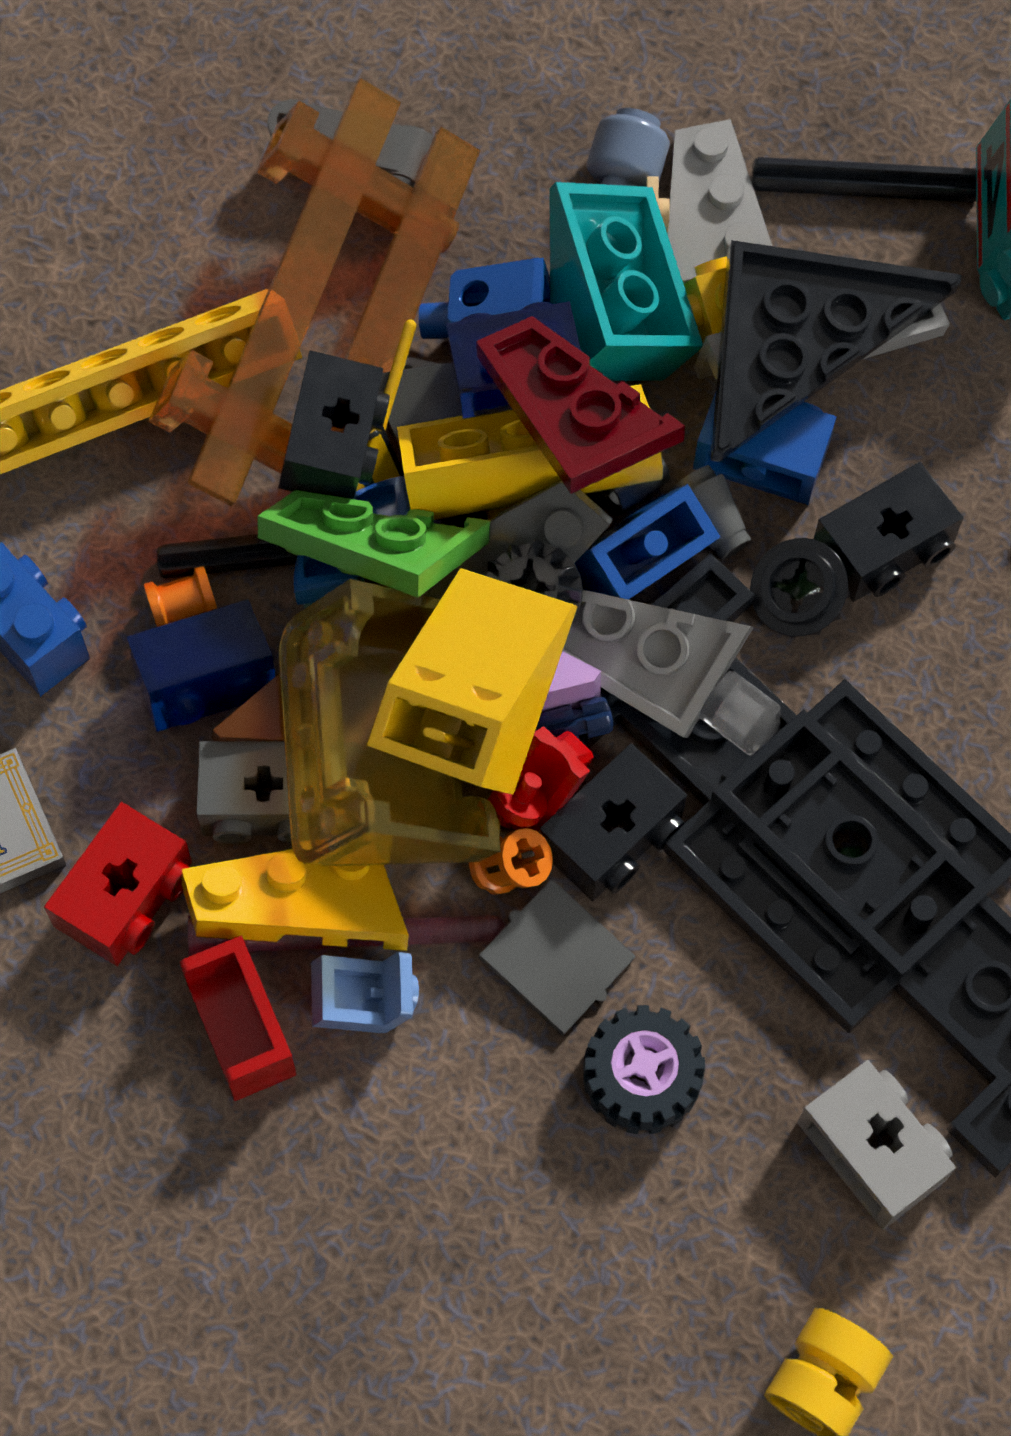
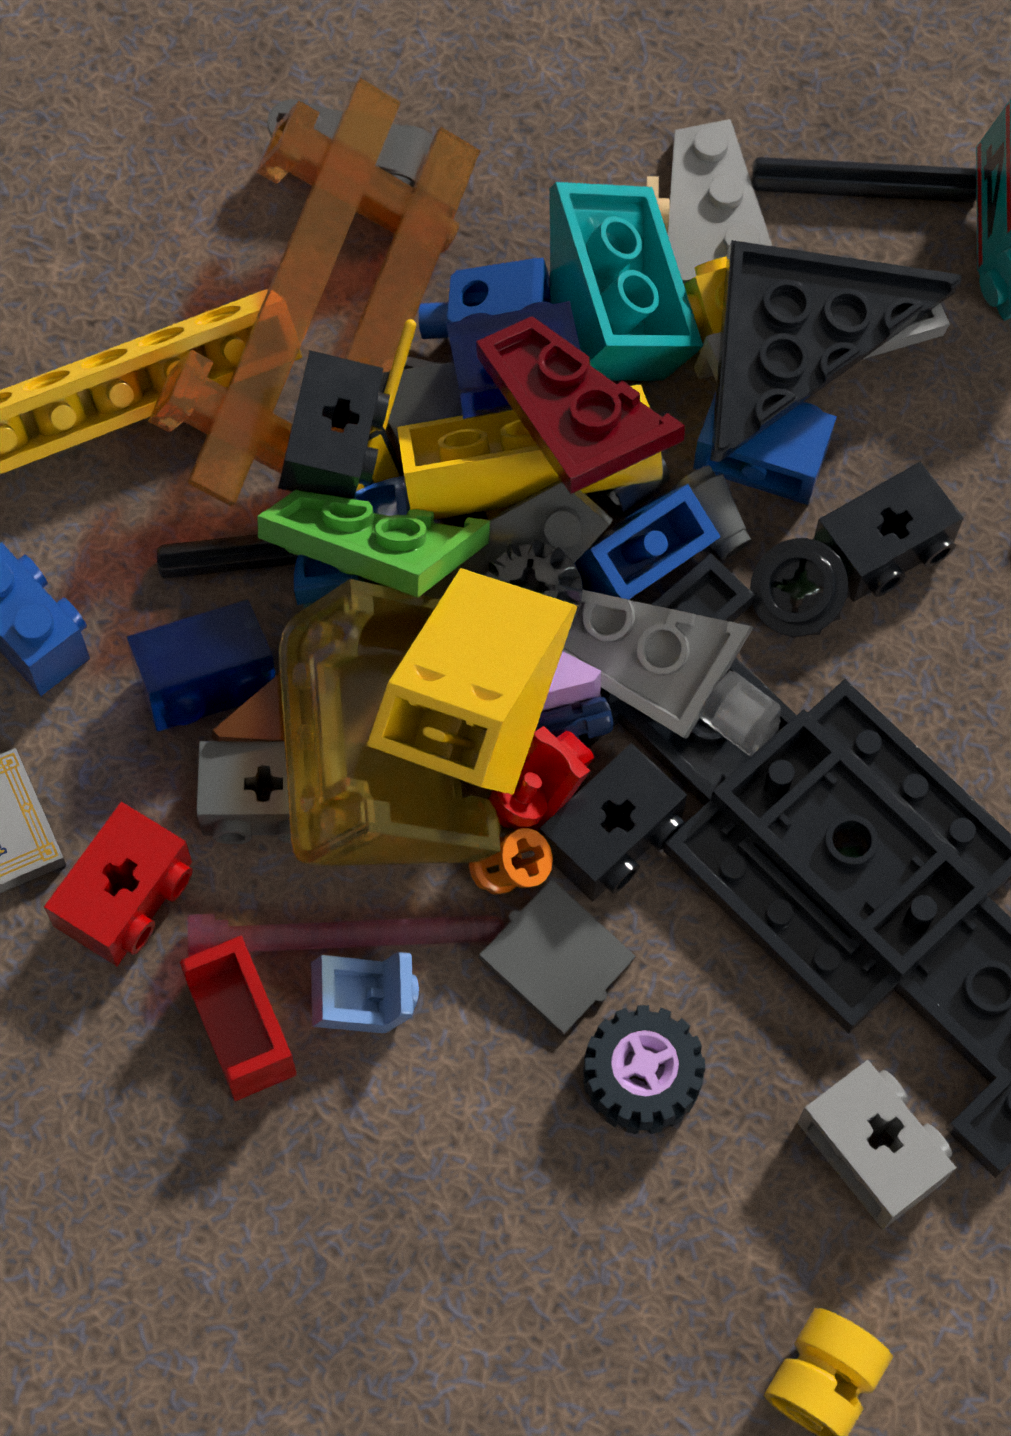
(180, 597): orange bush -> none
(281, 896): yellow wing -> none
(628, 148): sand blue head -> none

